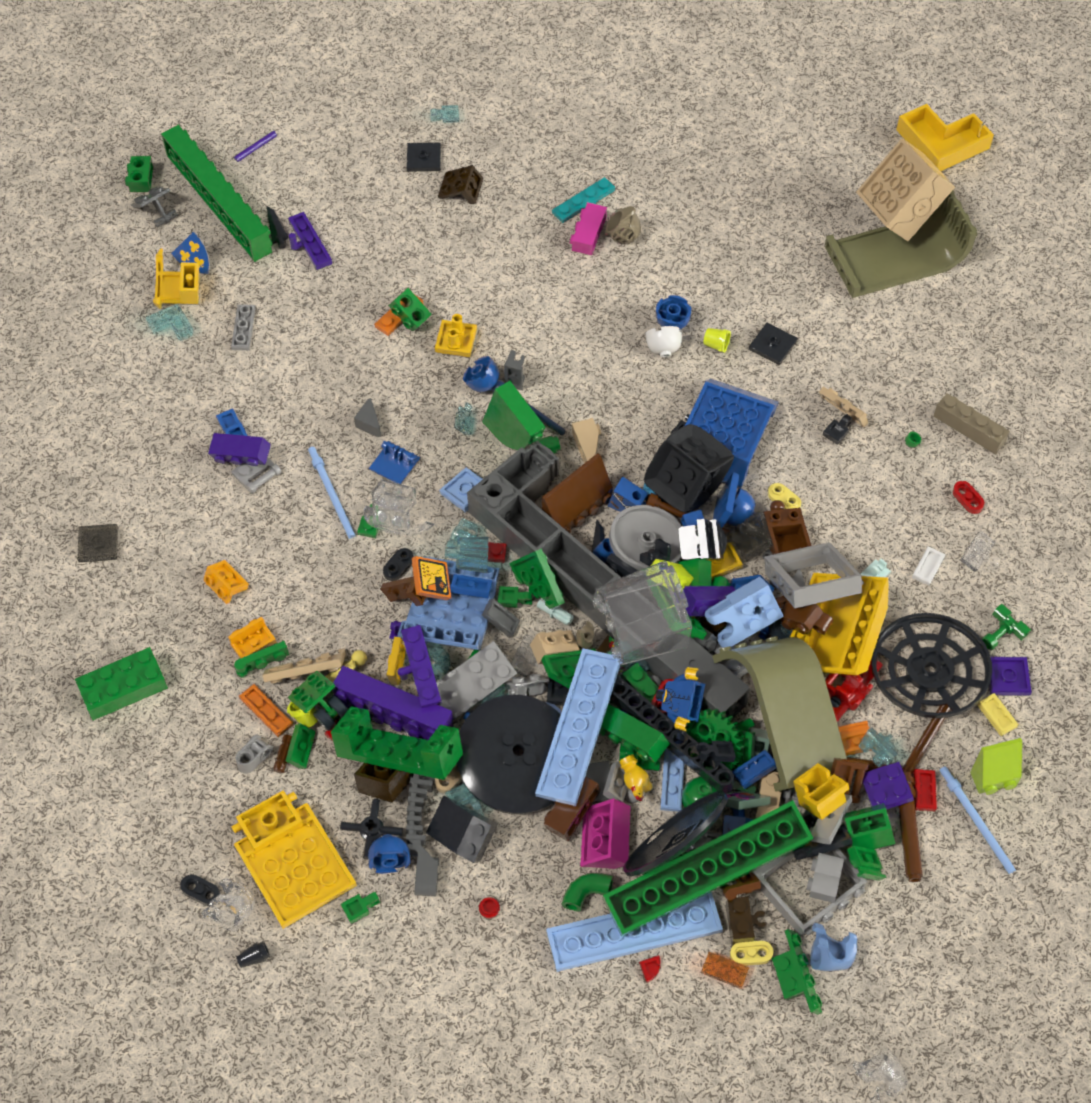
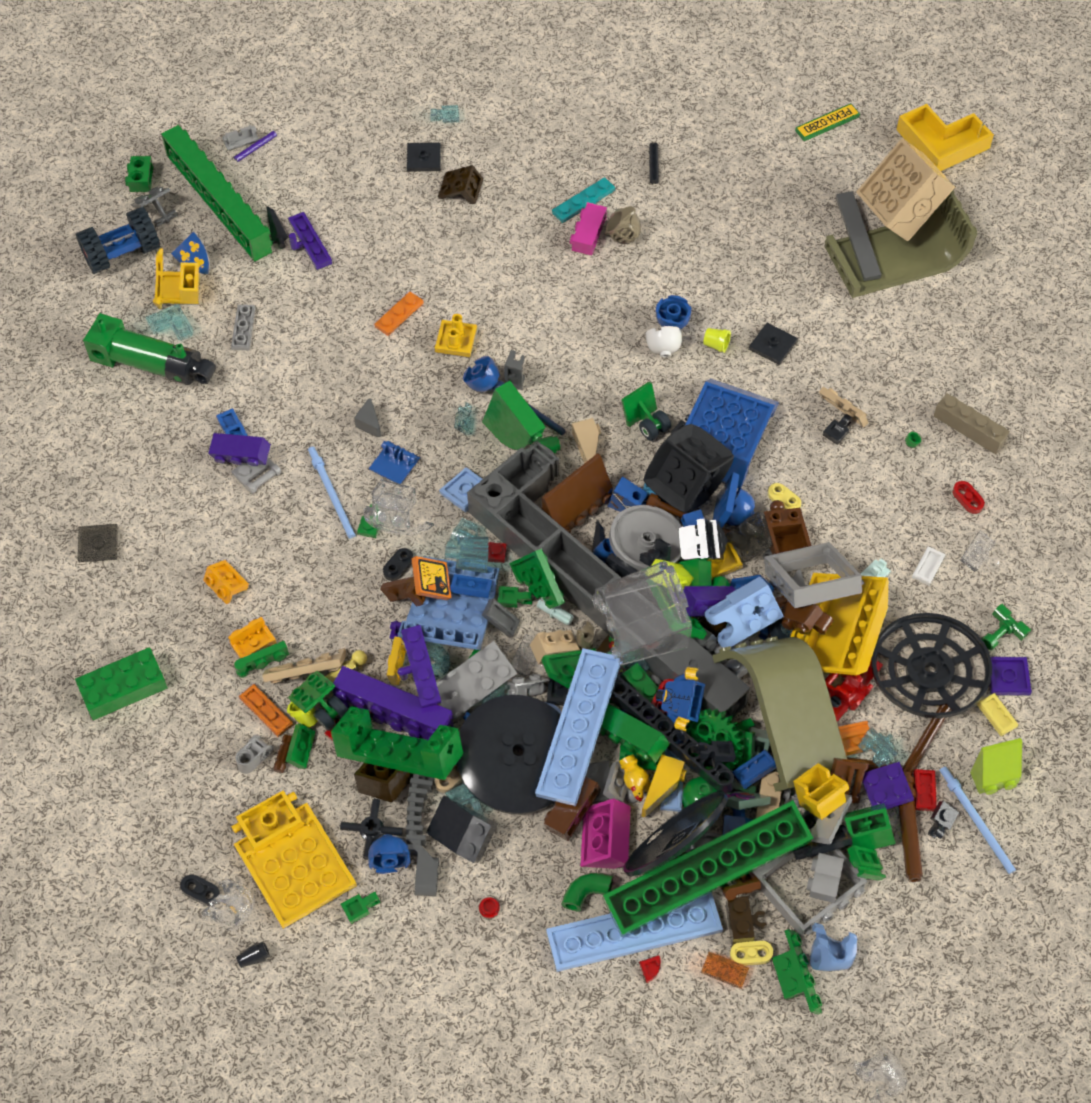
(112, 343): none -> green piece
(136, 234): none -> black plate
(235, 139): none -> light grey hinge
(413, 306): green brick -> none
(639, 407): none -> green plate
(653, 163): none -> black axle
(665, 781): none -> yellow slope
(827, 122): none -> tile
(858, 236): none -> dark grey tile
(943, 819): none -> plate

